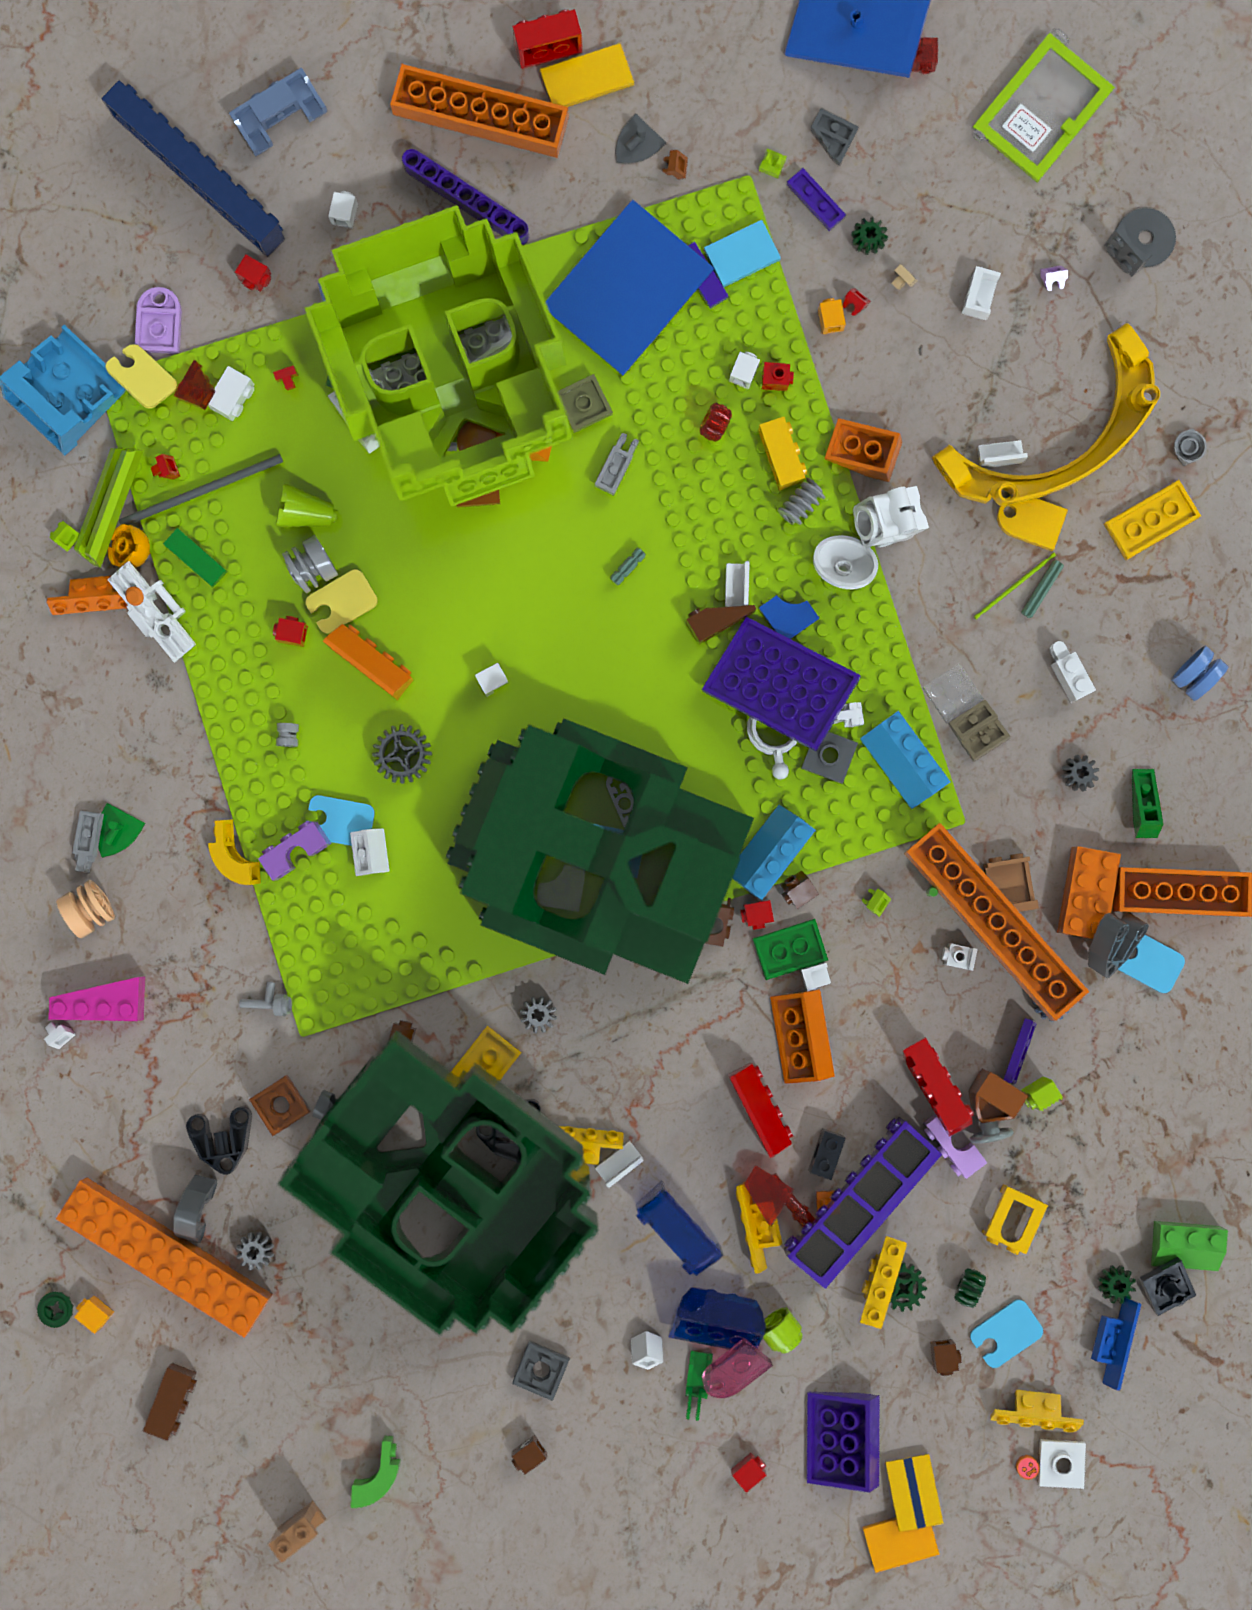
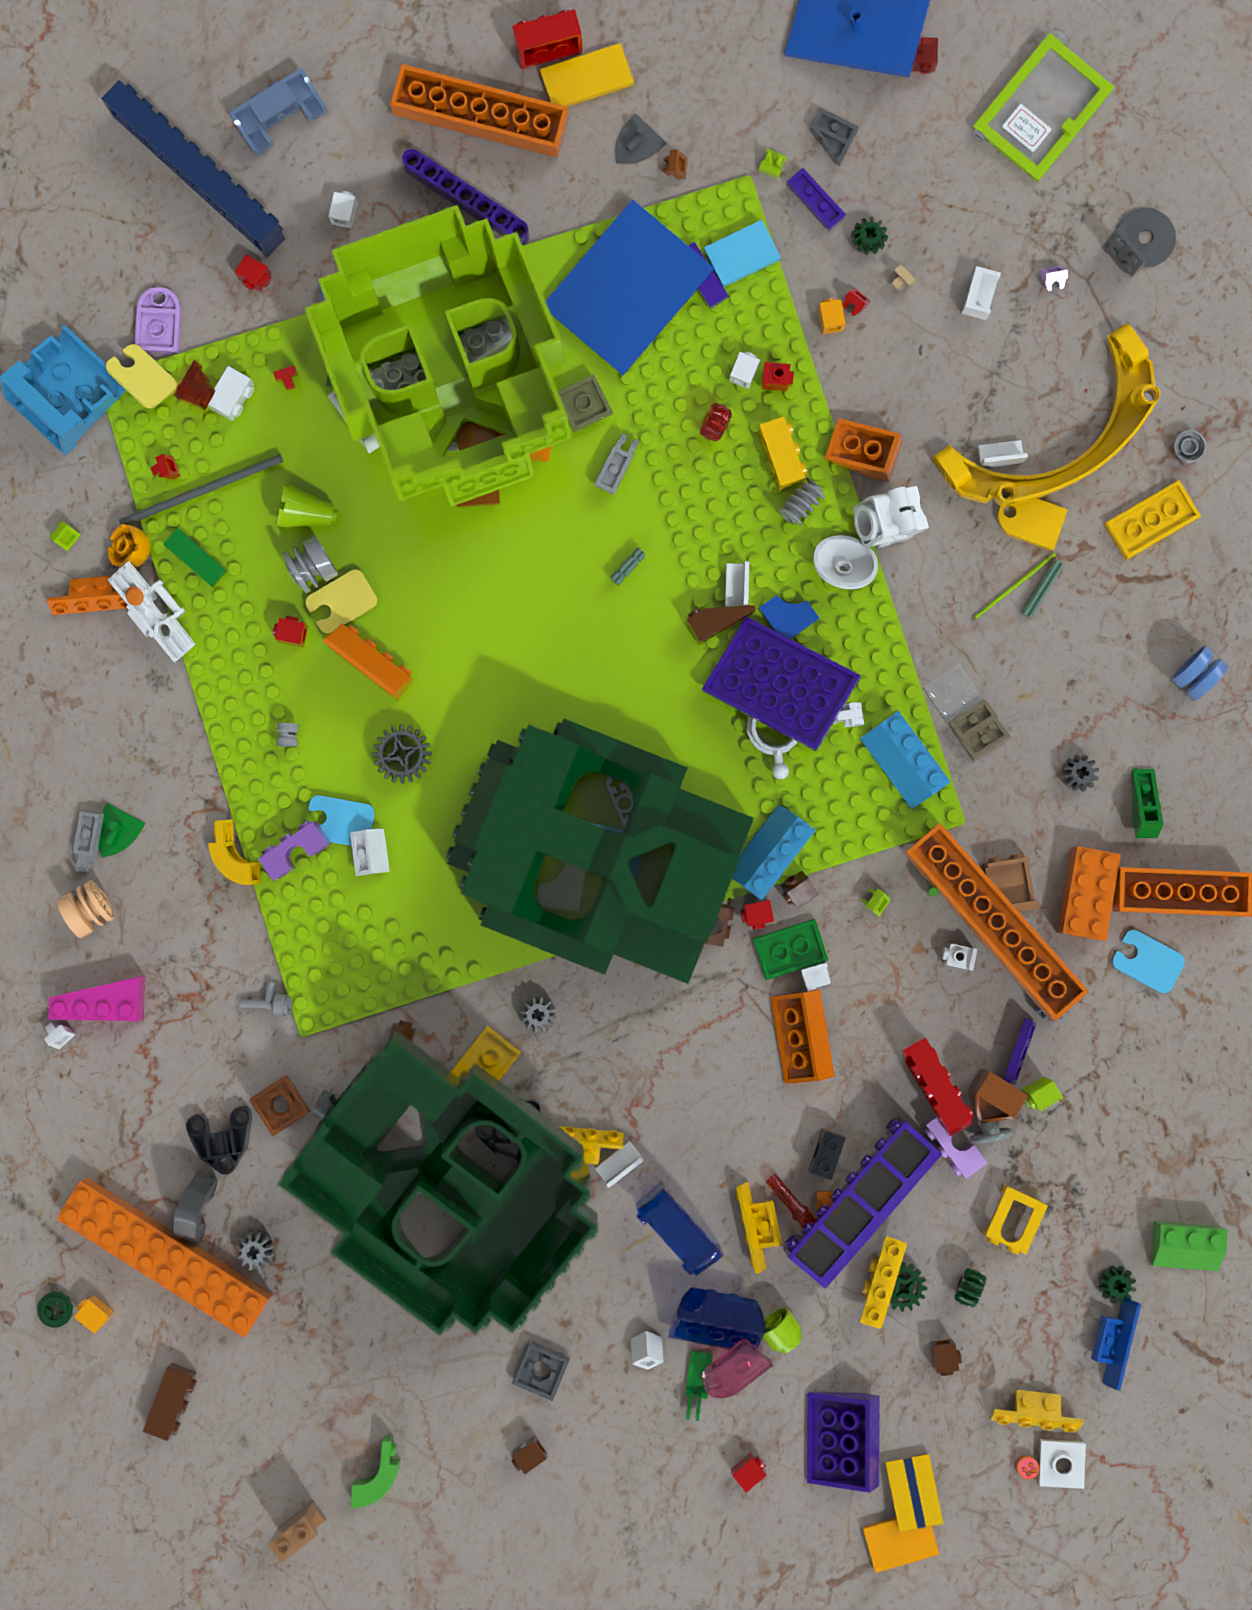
(107, 504): lime piece -> none
(491, 679): white panel -> none
(760, 1109): red slope -> none
(768, 1193): clear red wing -> none
(833, 771): dark grey piece -> none
(1011, 1328): medium azure piece -> none
(1070, 672): white brick -> none
(1115, 942): dark grey connector -> none
(1169, 1290): black plate -> none

